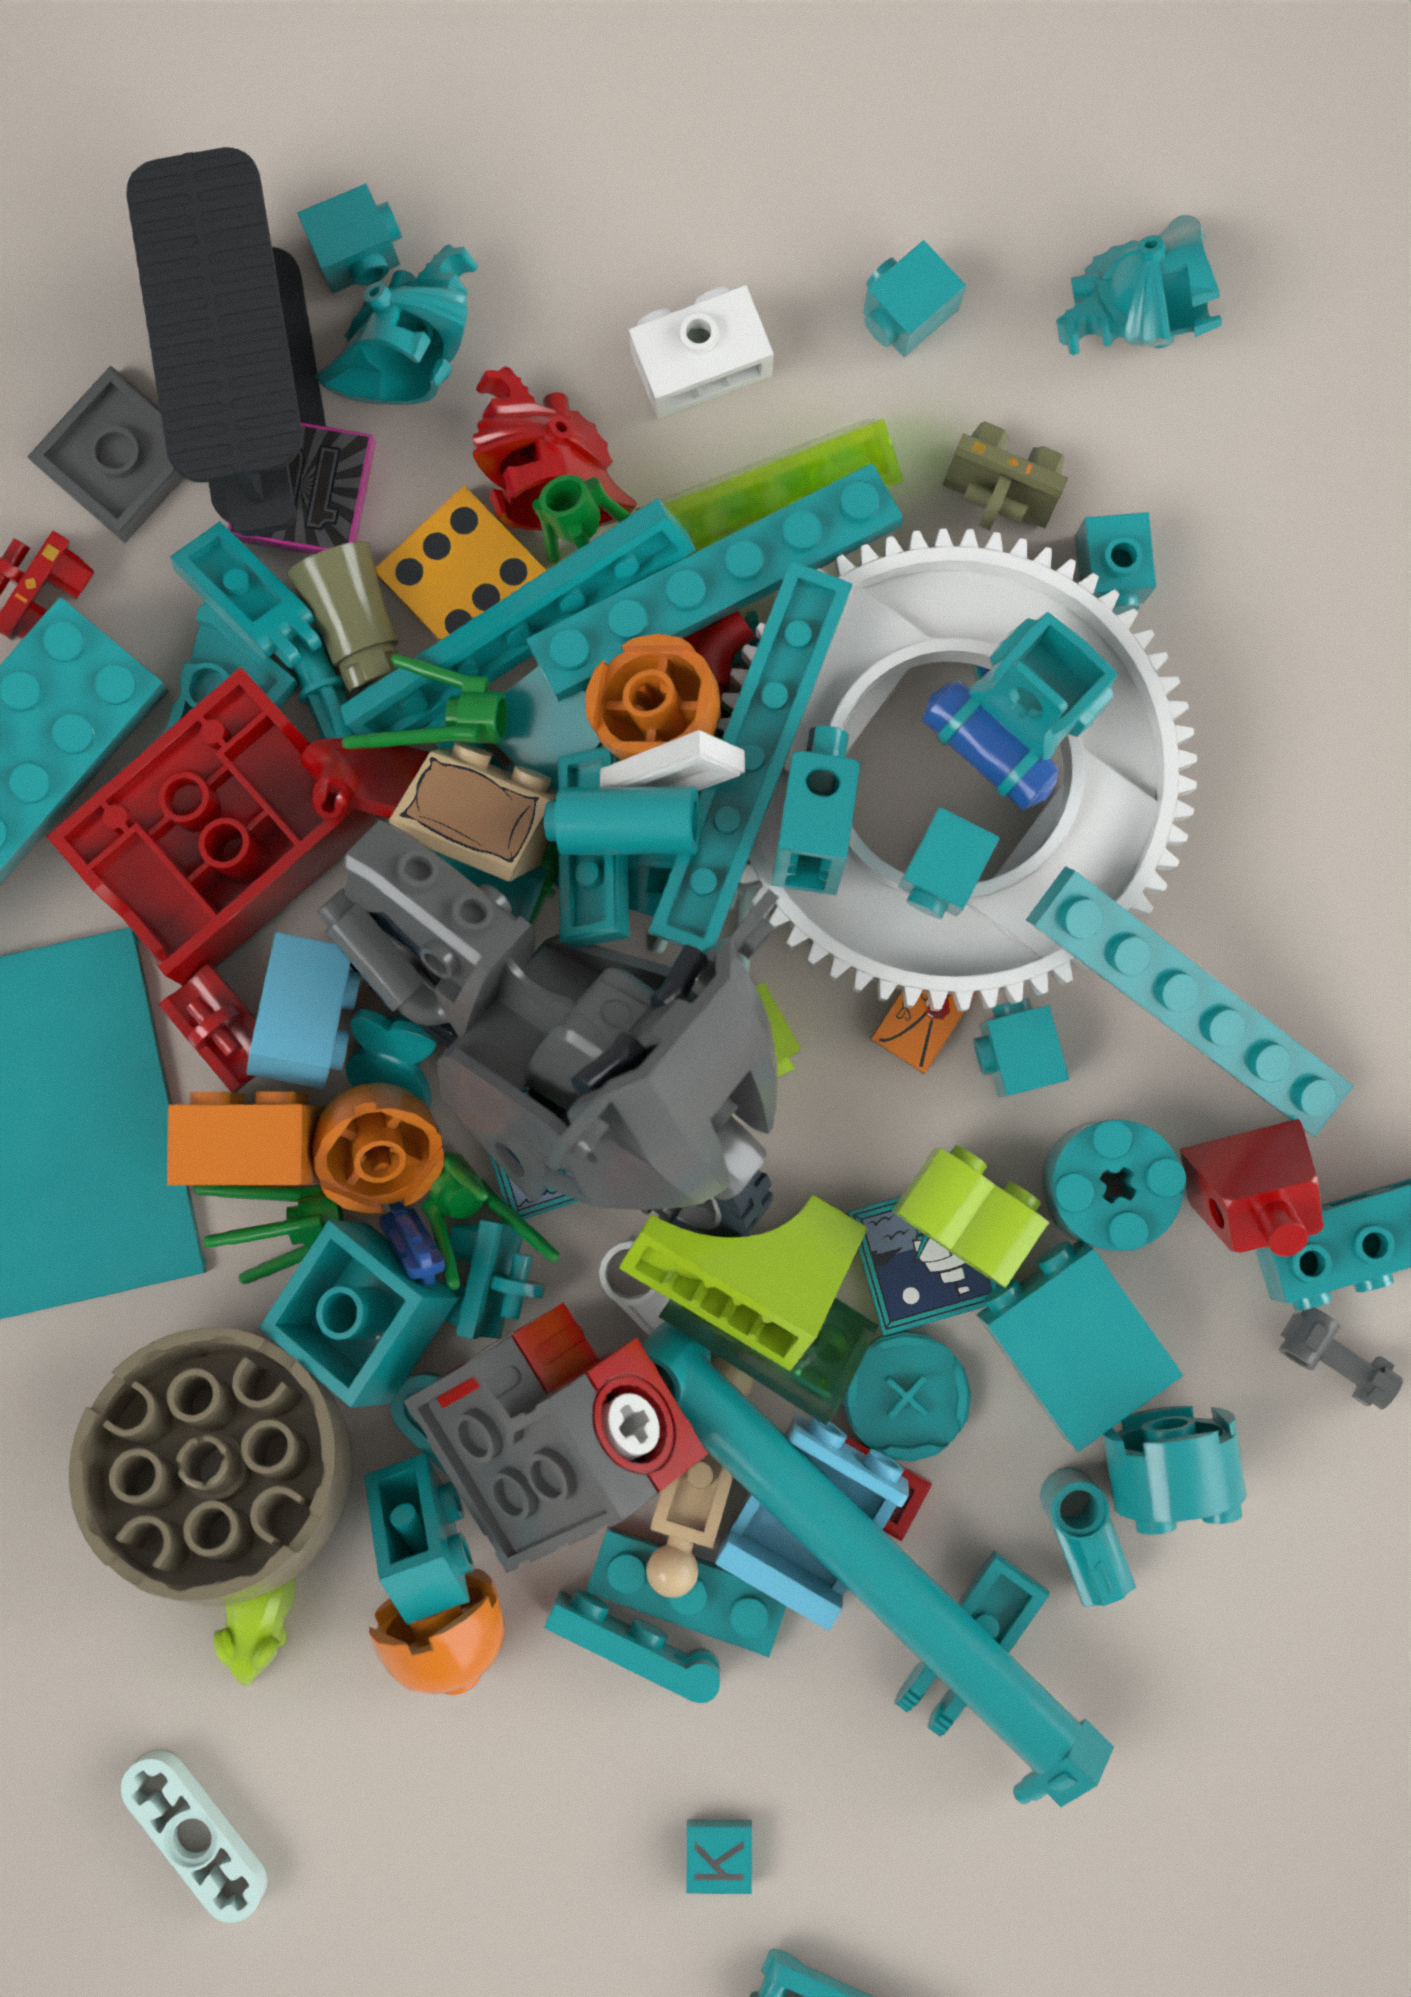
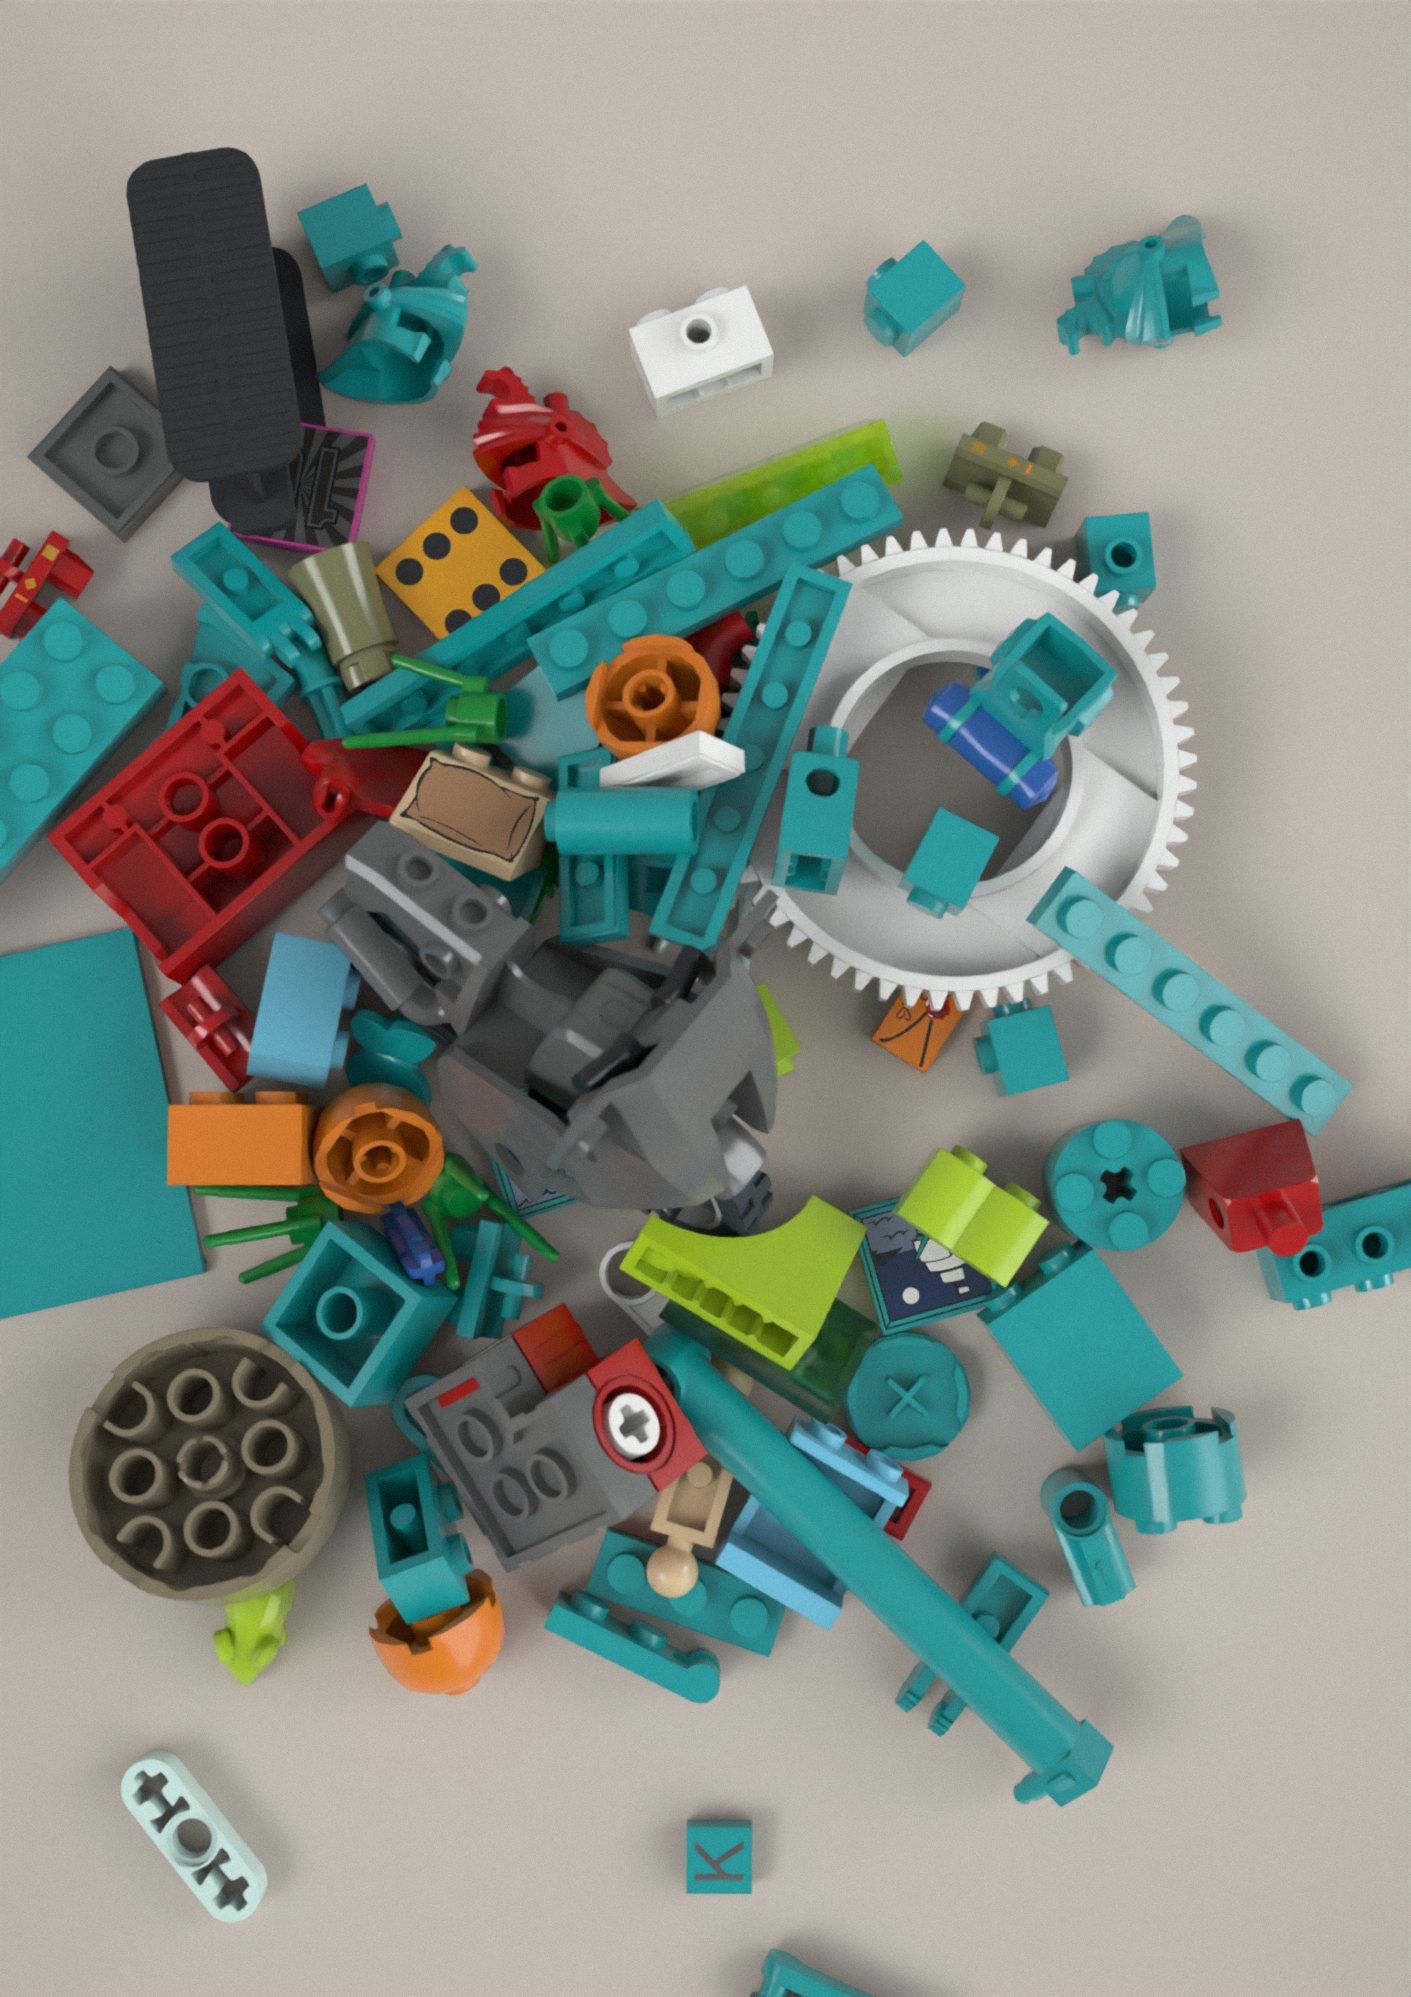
(1311, 1339): dark grey bar -> none

